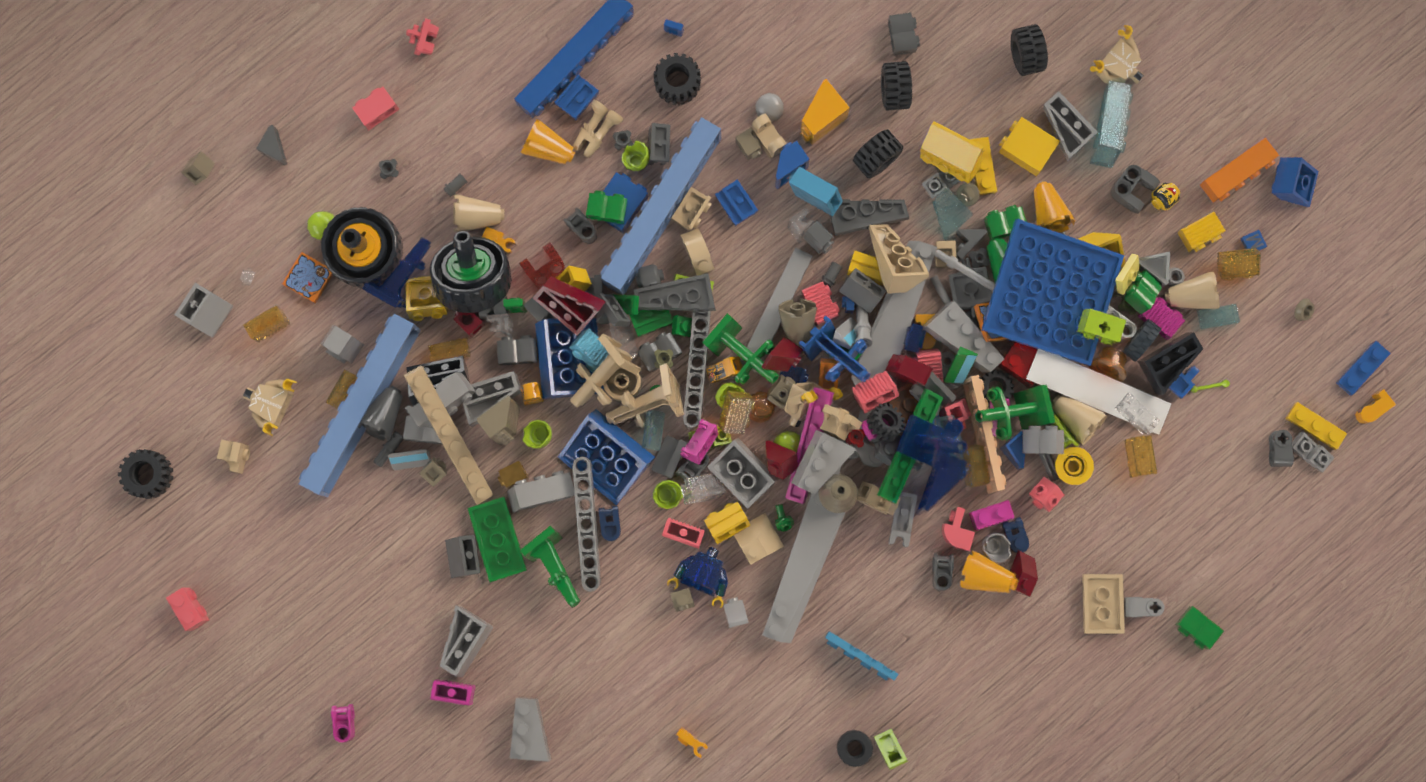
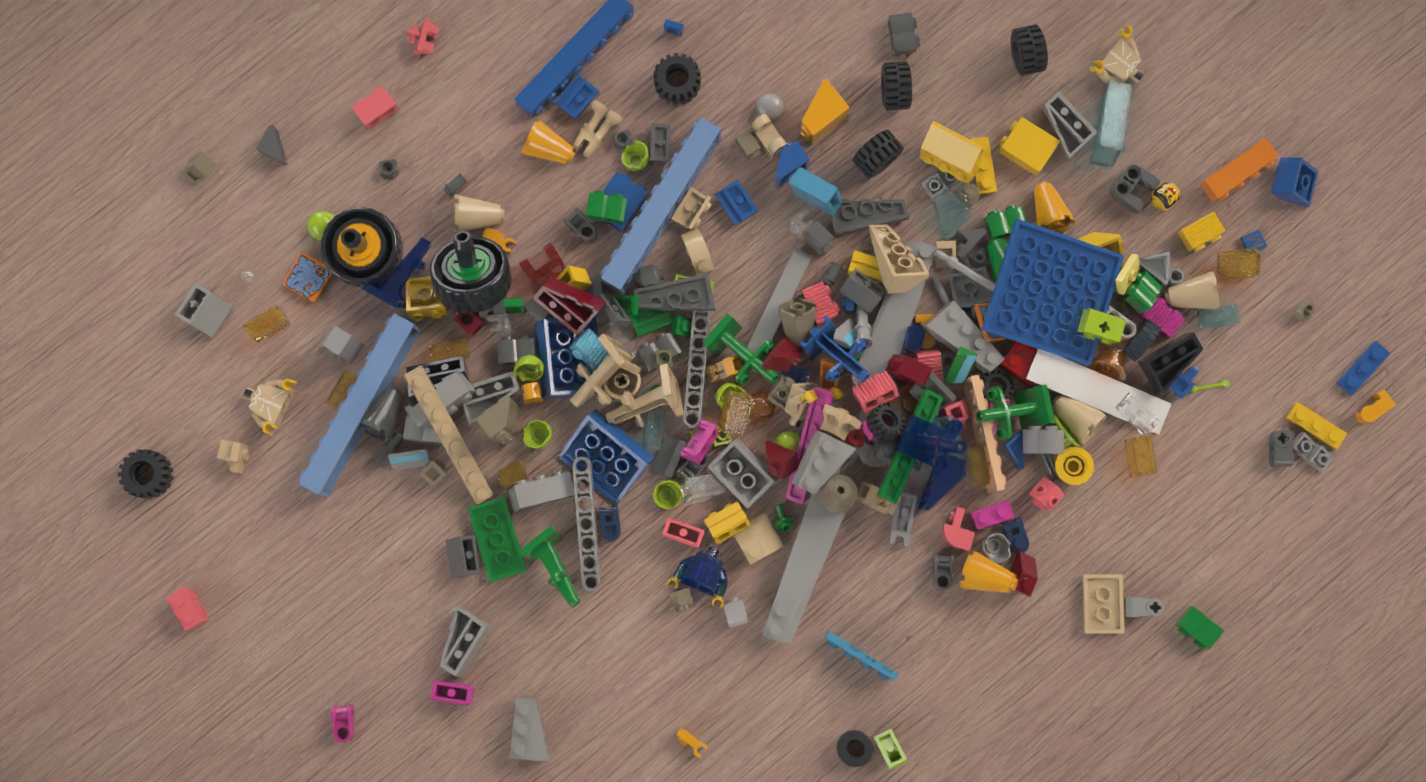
(528, 368): none -> lime hair

